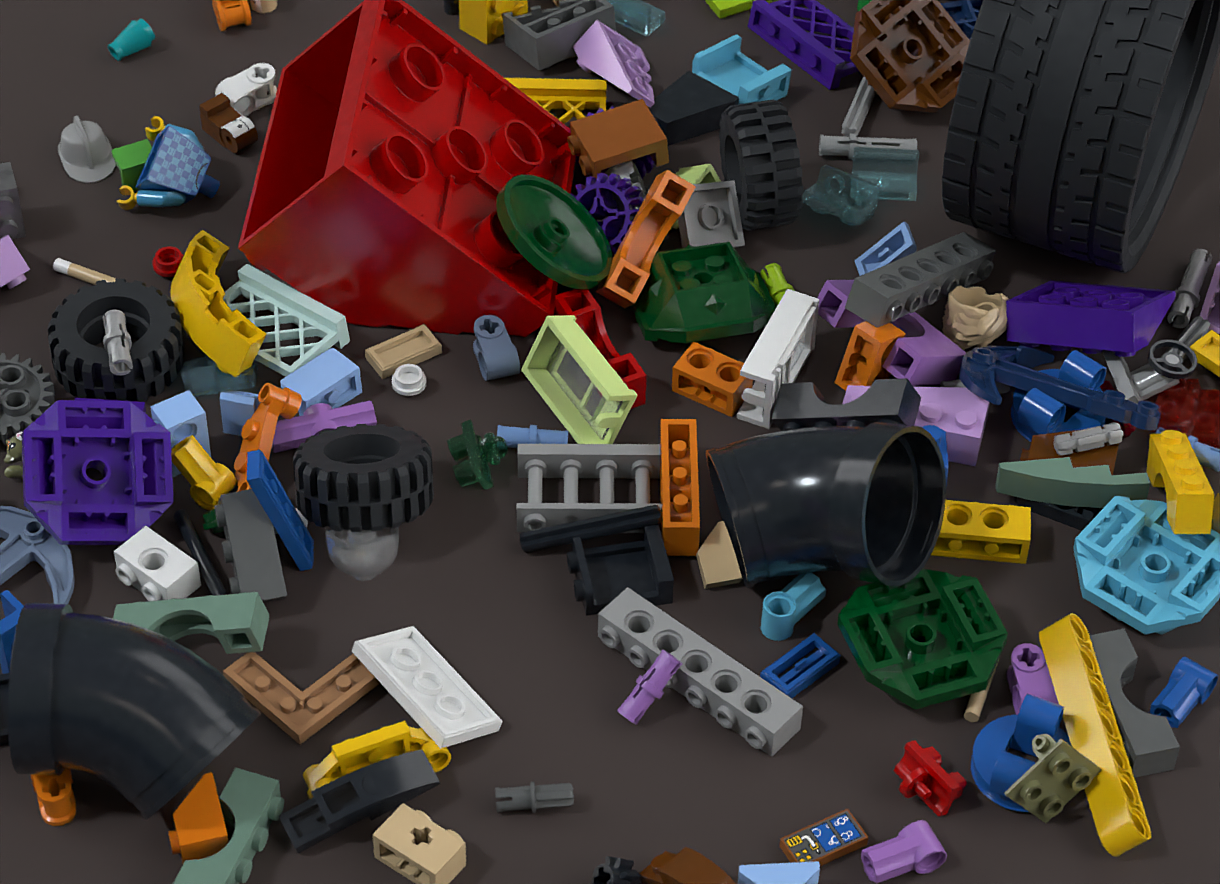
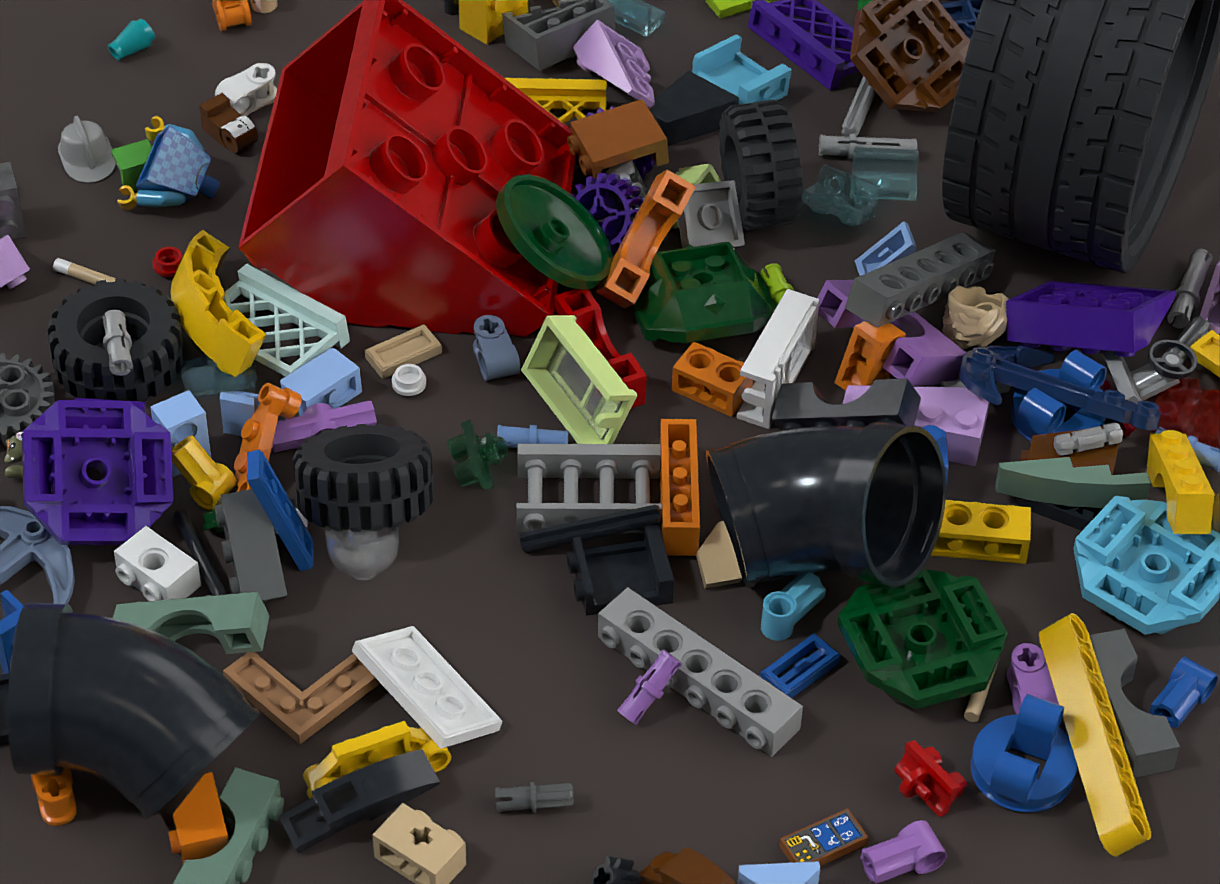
(1053, 778): olive hinge -> none

